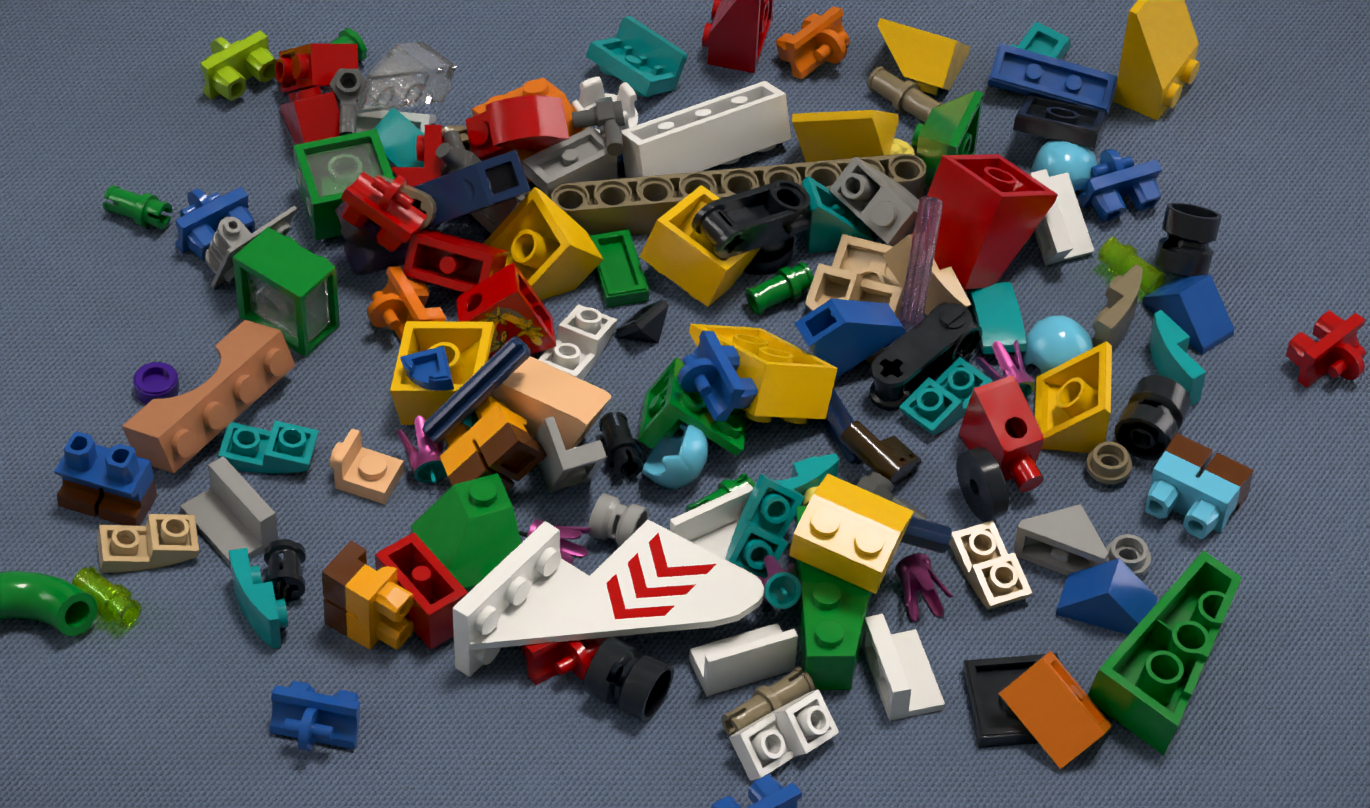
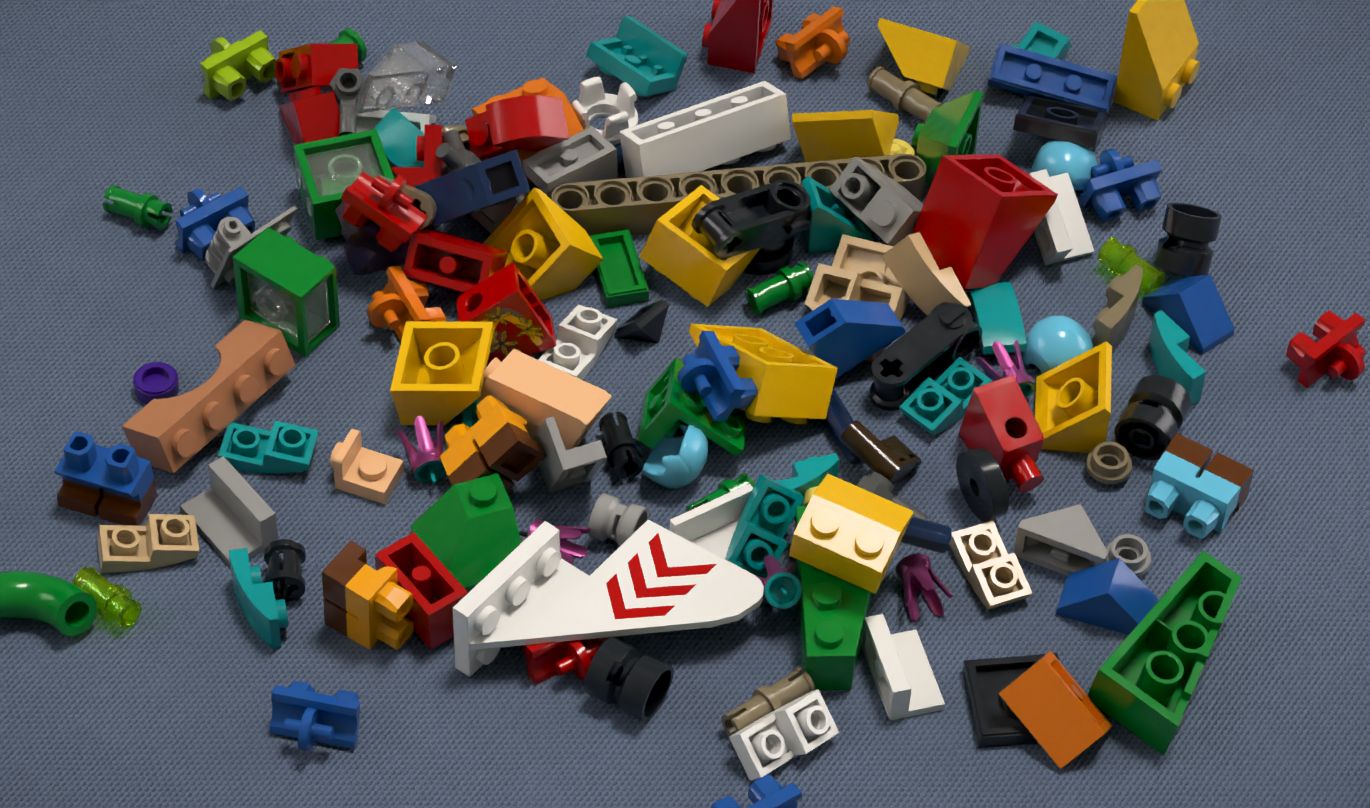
(429, 369): blue tile -> none
(476, 390): dark blue axle -> none
(608, 118): dark grey piece -> none
(744, 658): white panel -> none
(920, 261): axle -> none

